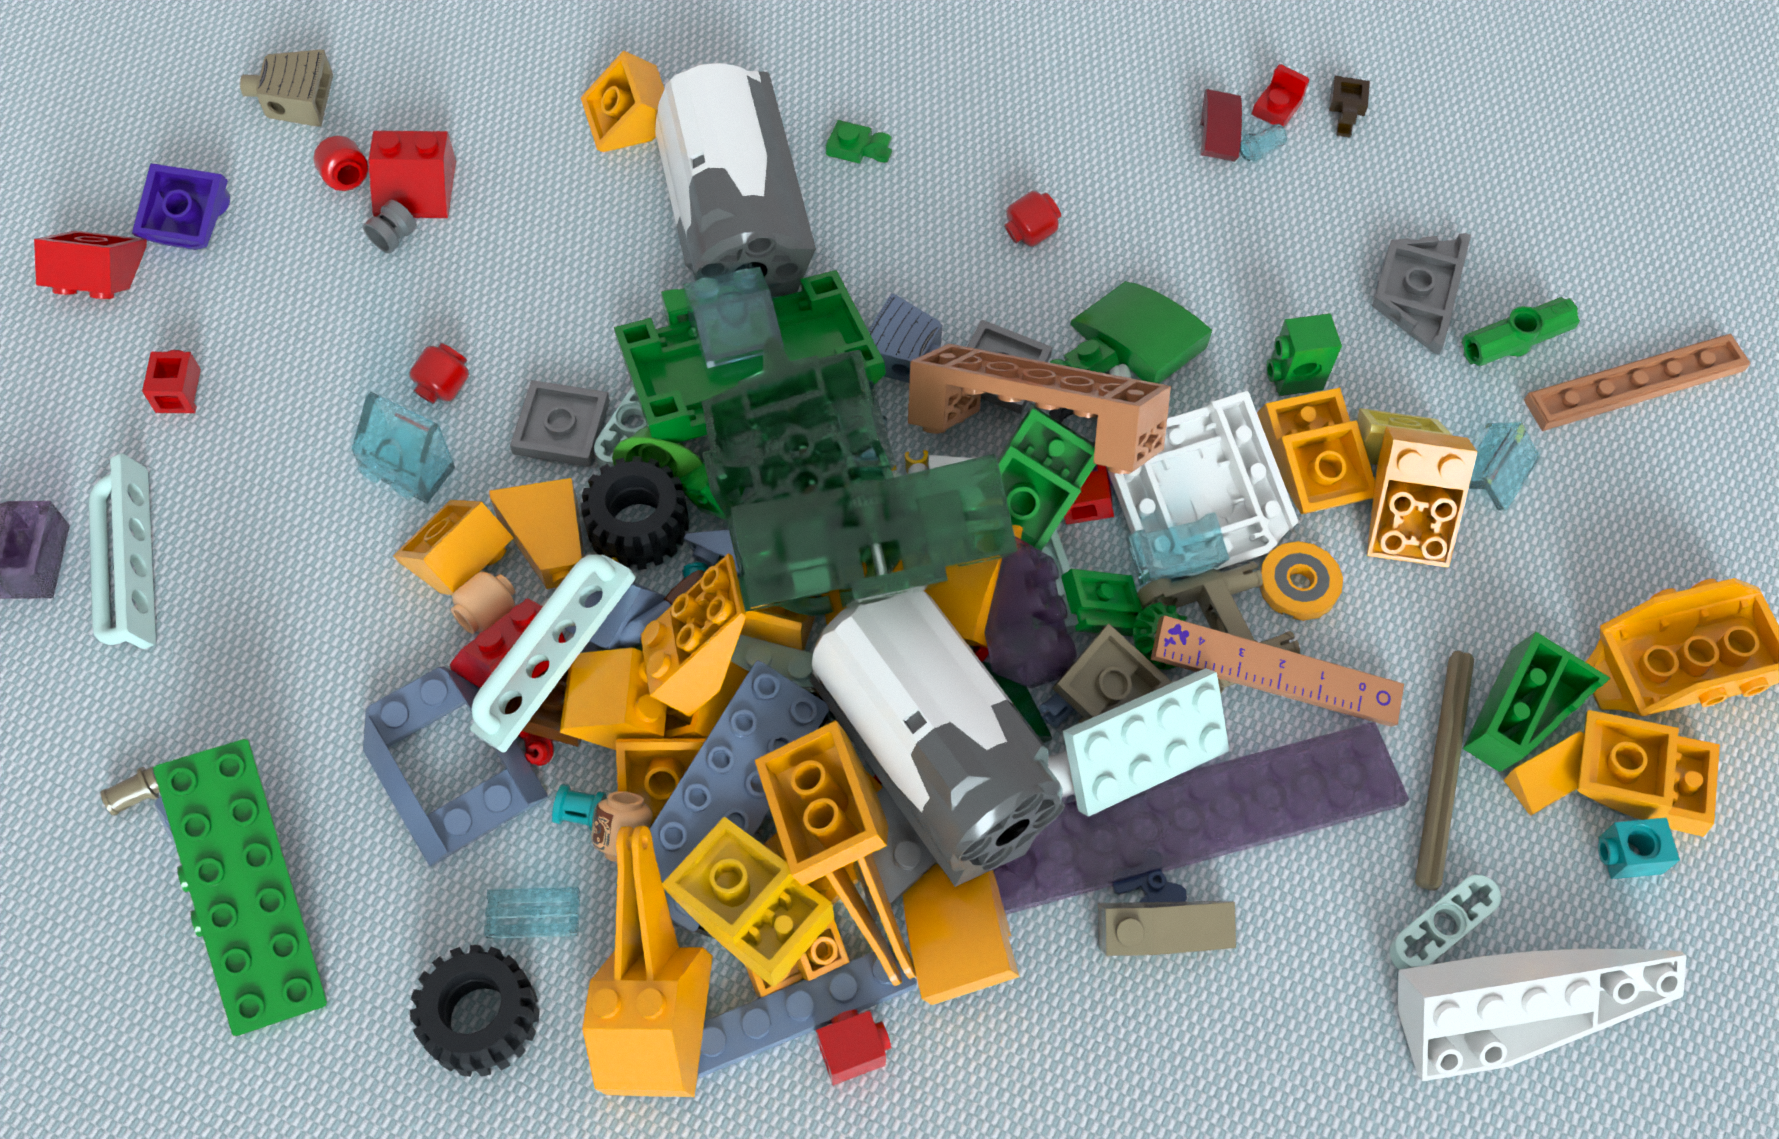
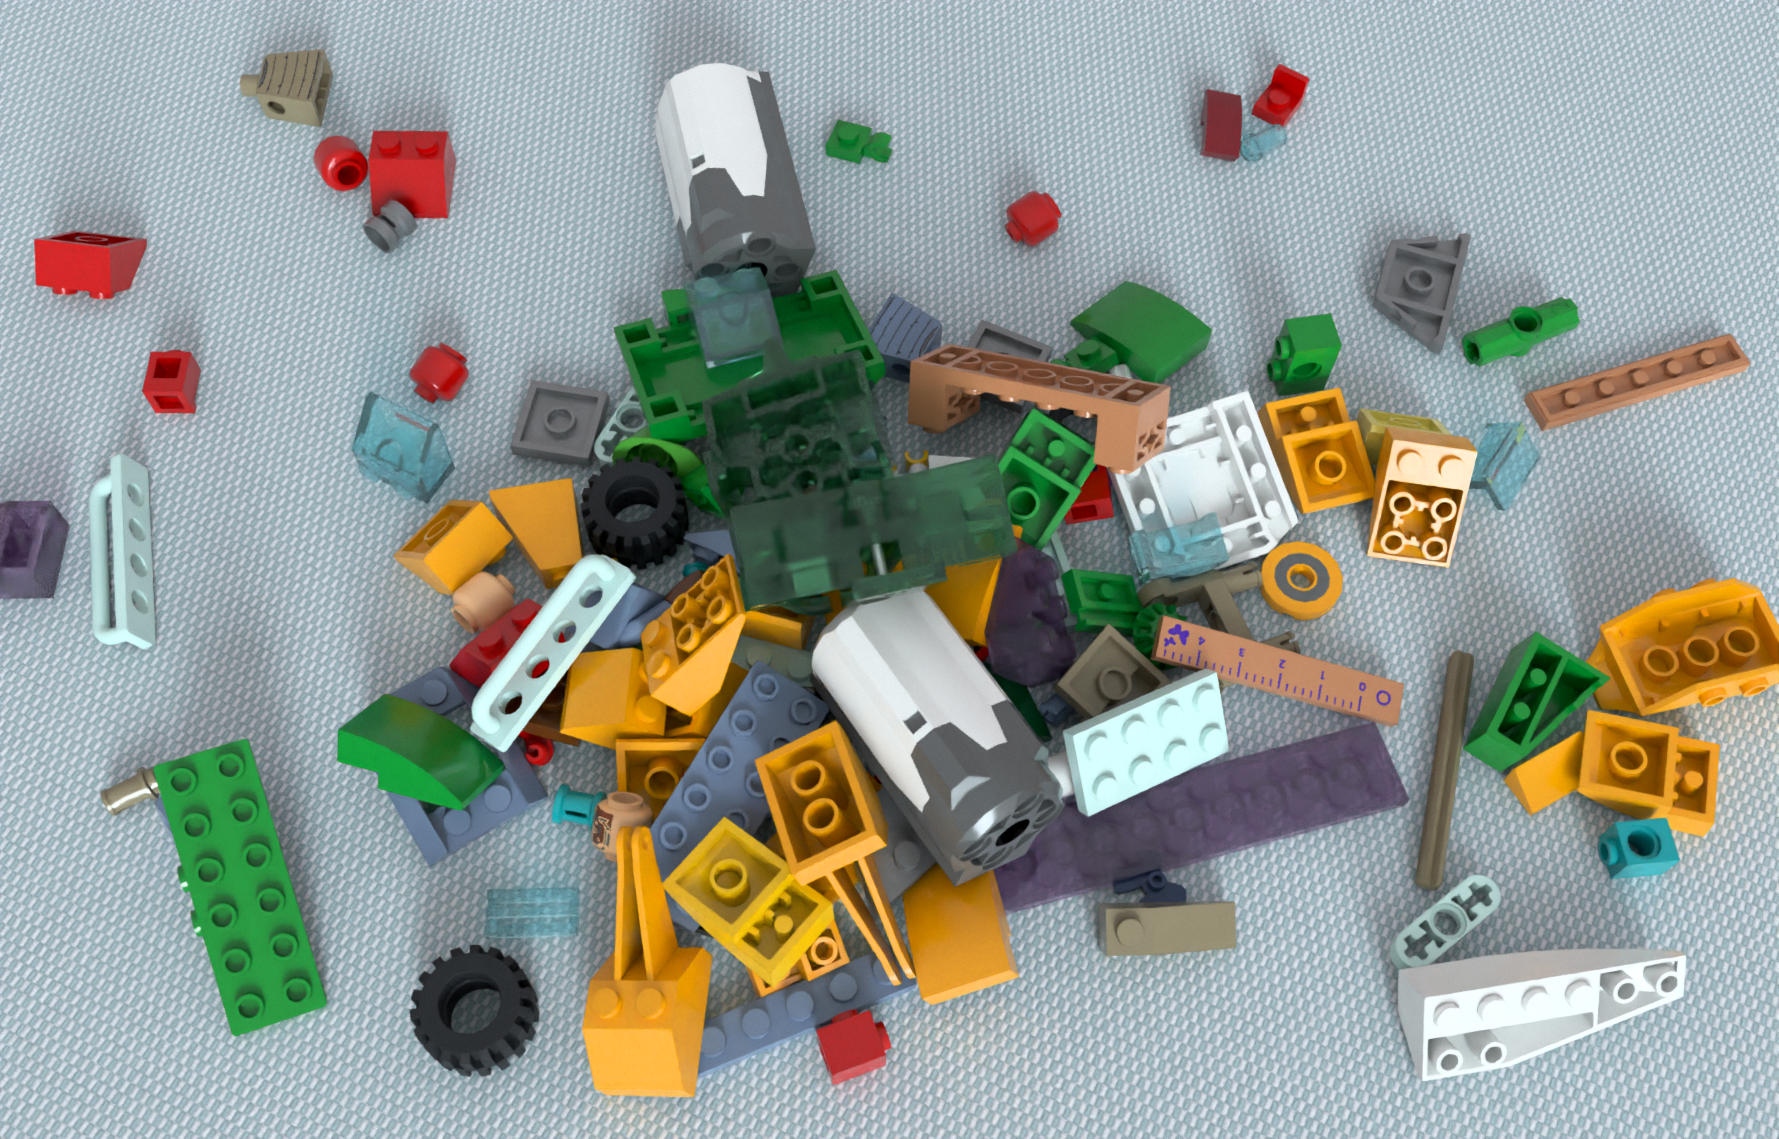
(180, 206): dark purple slope -> none
(418, 753): none -> green slope
(624, 103): light orange slope -> none
(1349, 98): dark brown plate -> none

